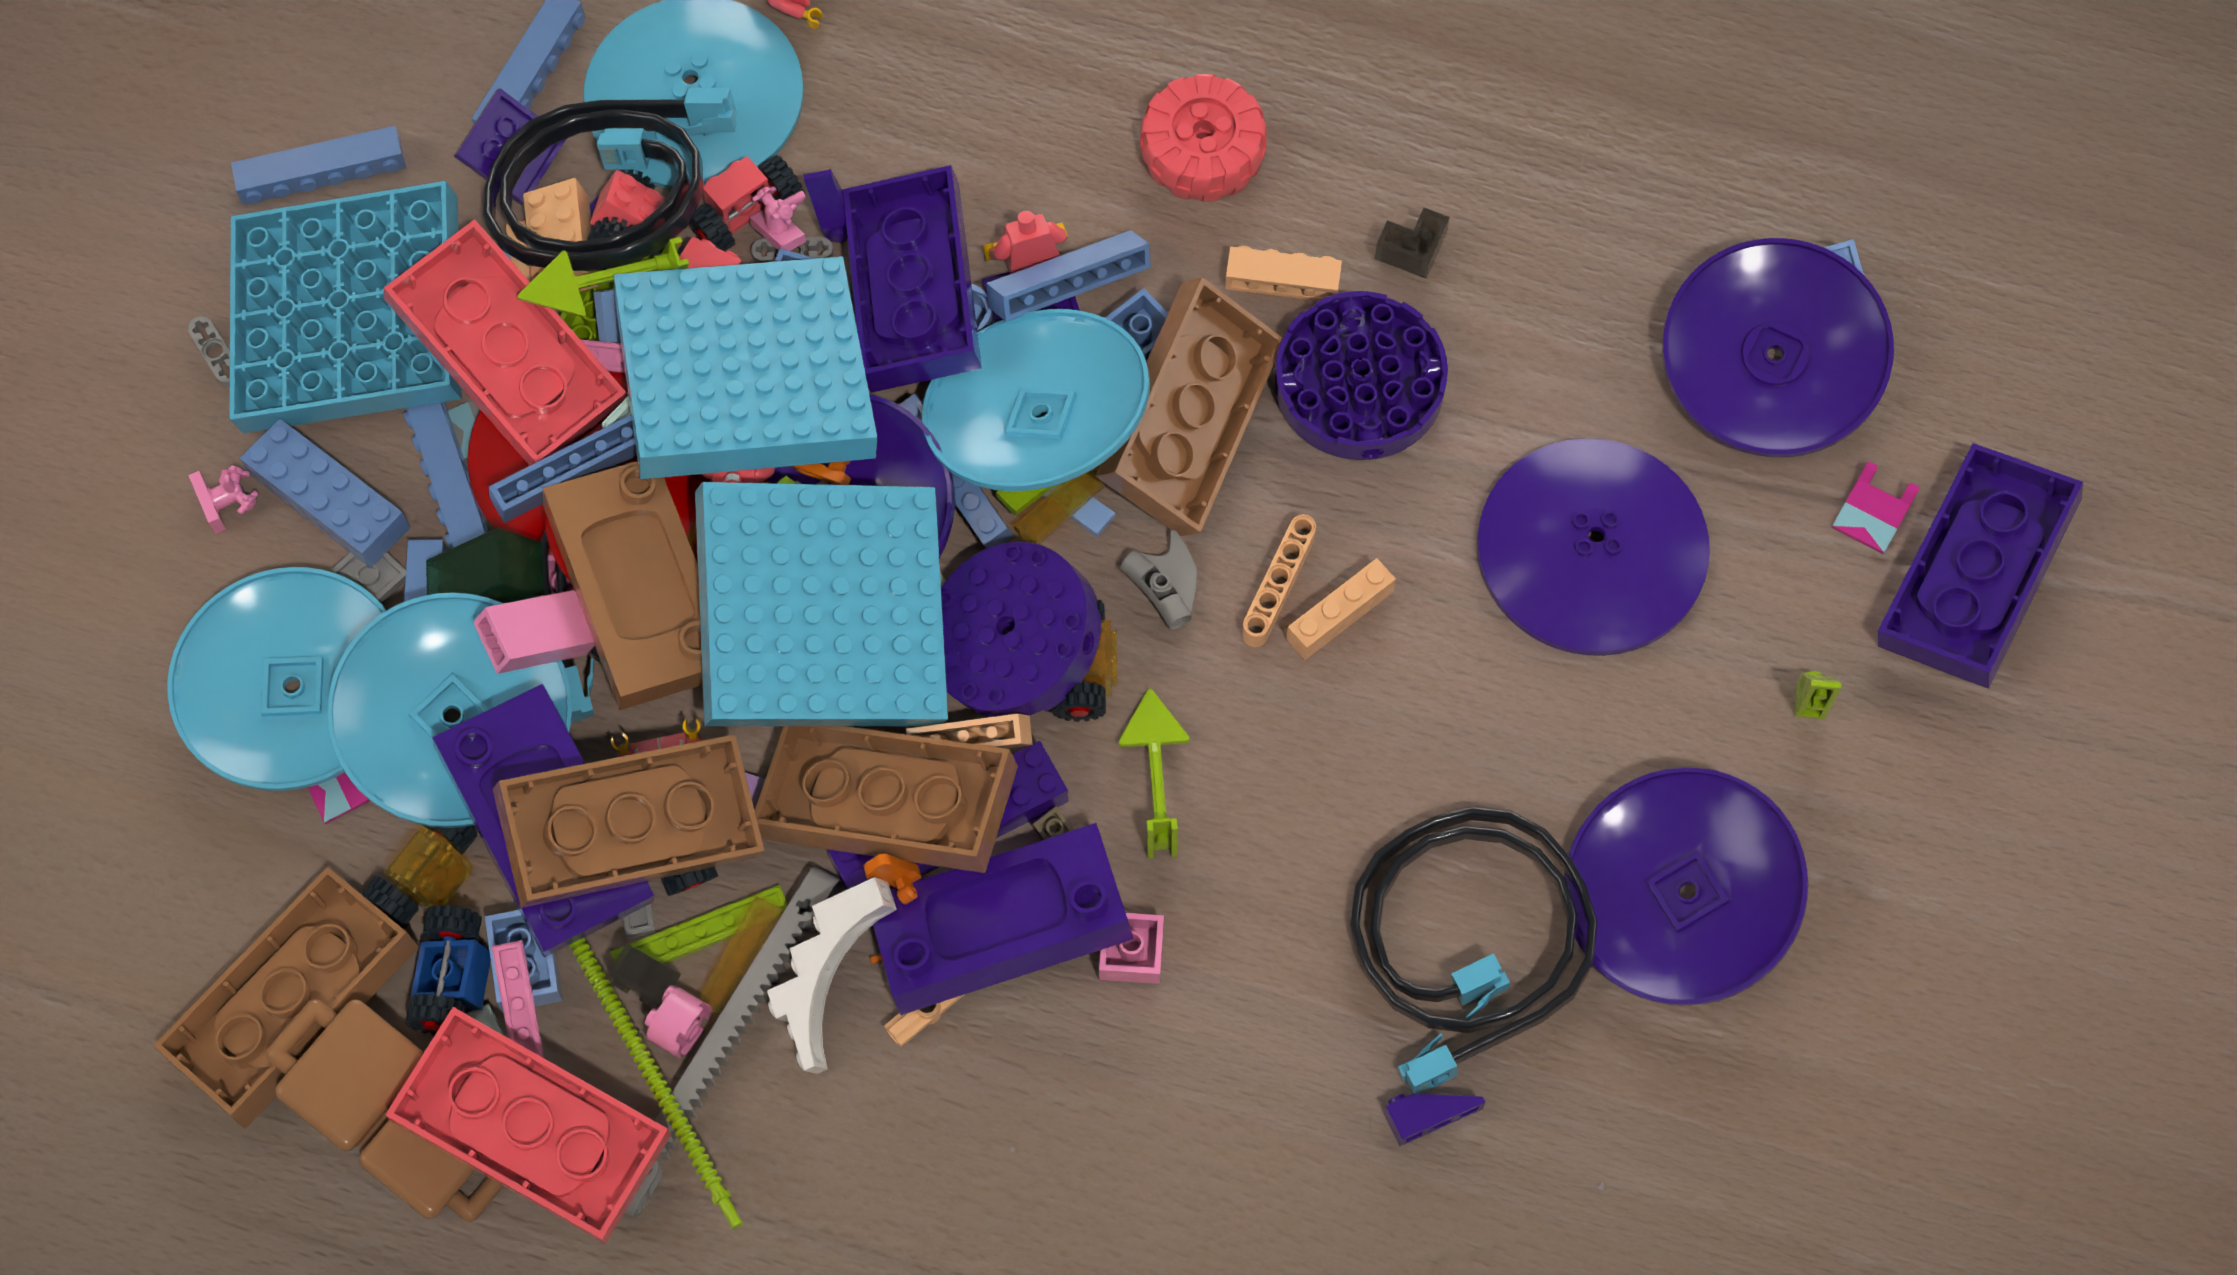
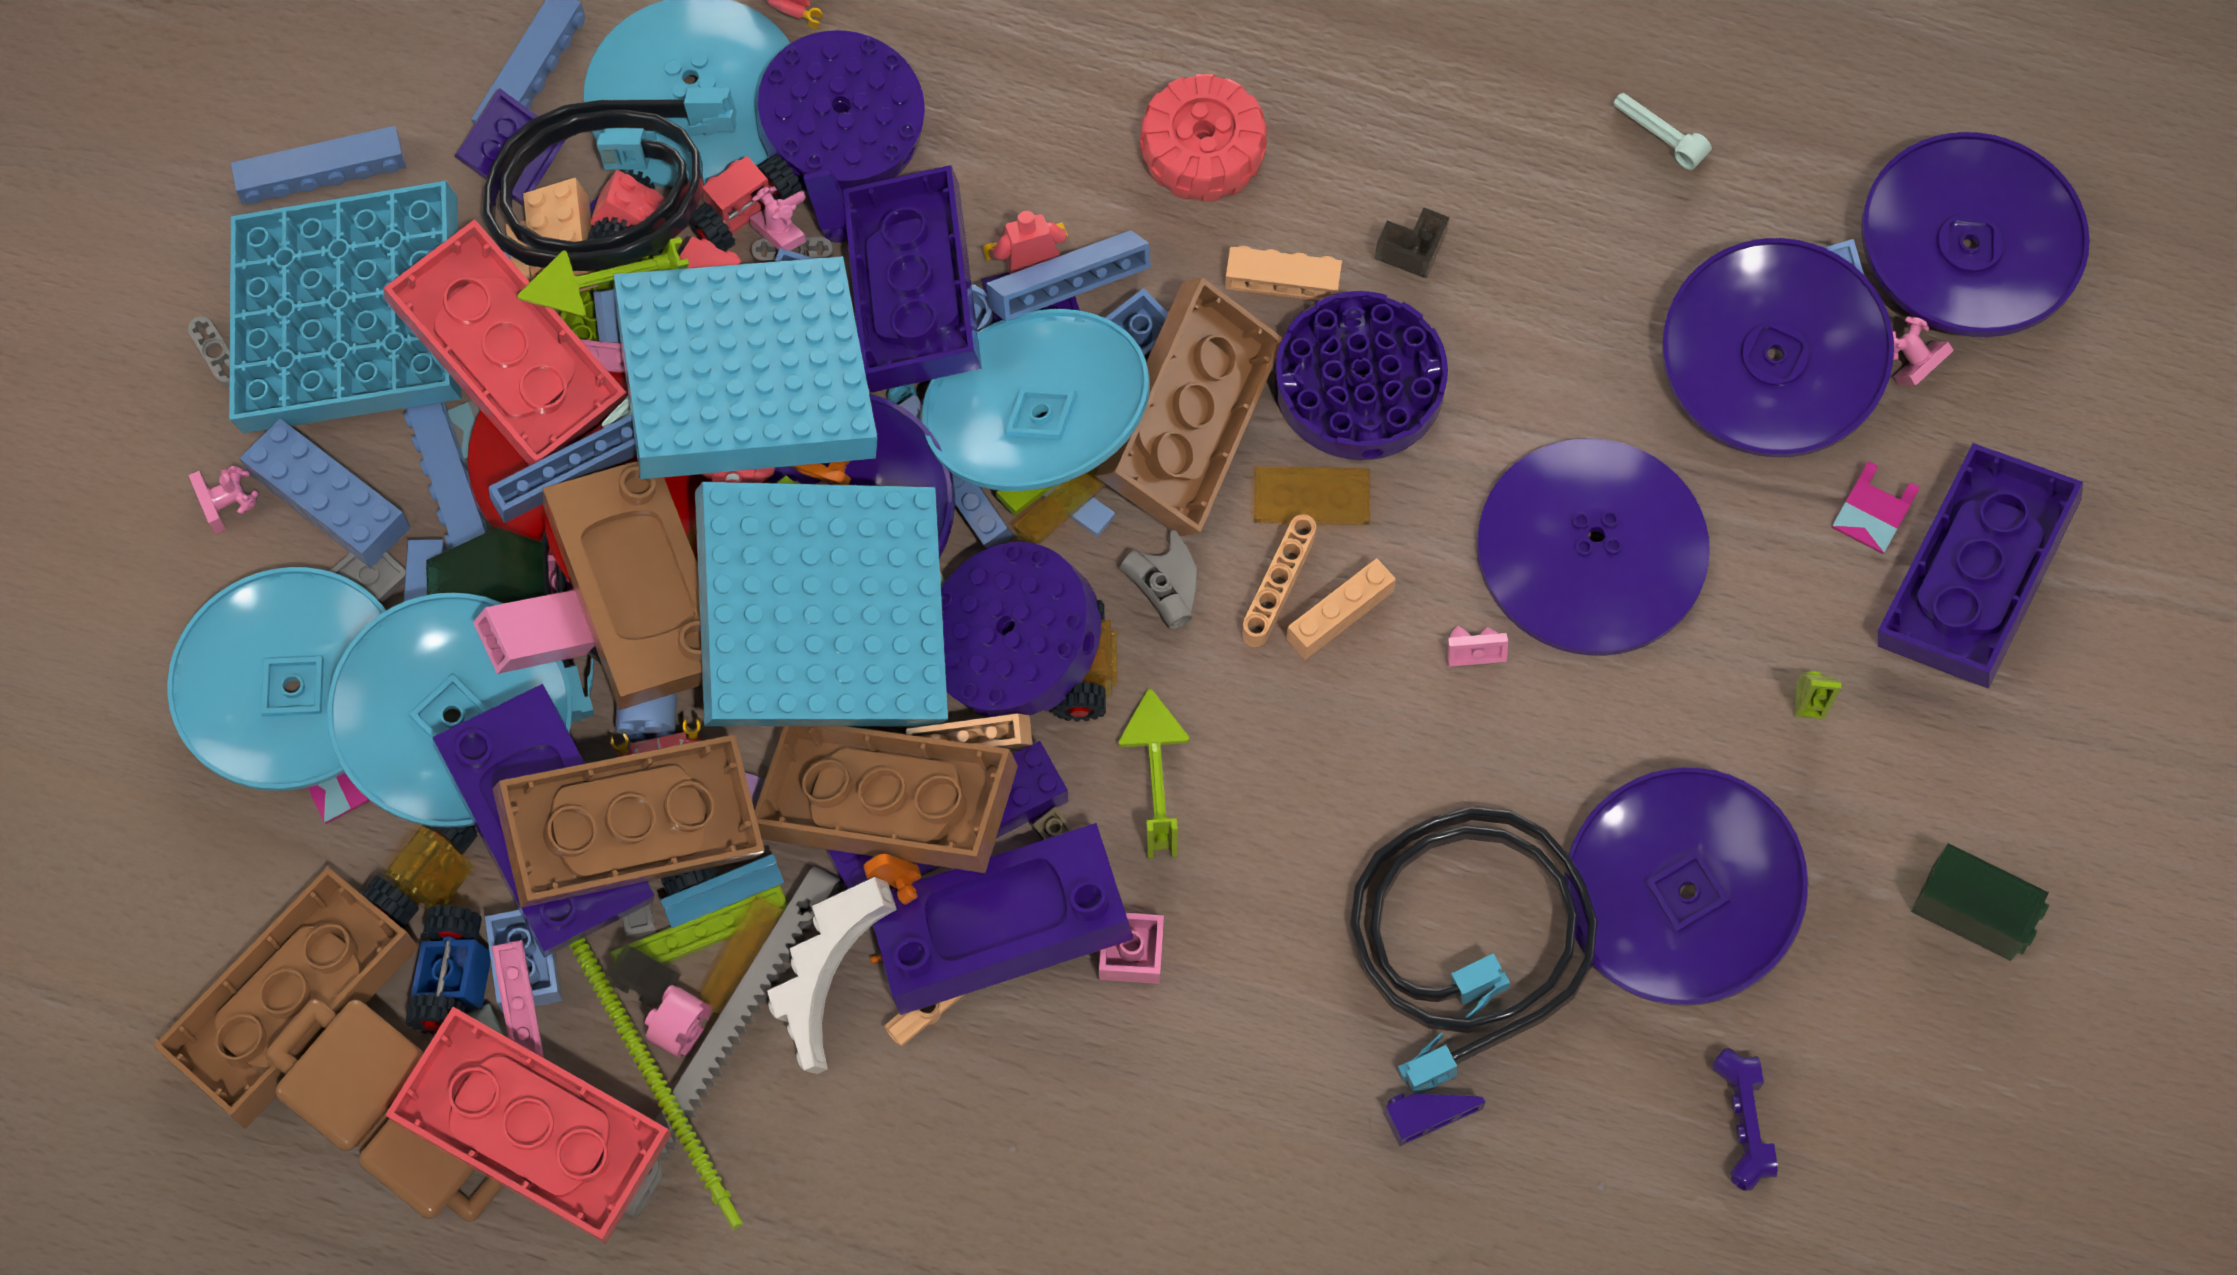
(648, 719): none -> light blue brick
(722, 891): none -> dark azure fence
(834, 74): none -> dark purple brick
(901, 393): none -> medium azure tile
(1324, 494): none -> clear yellow tile
(1479, 649): none -> bright pink tile
(1688, 149): none -> light aqua axle
(1758, 1158): none -> dark purple plate
(1921, 357): none -> bright pink piece
(1981, 902): none -> clear green brick
(1986, 191): none -> dark purple dish

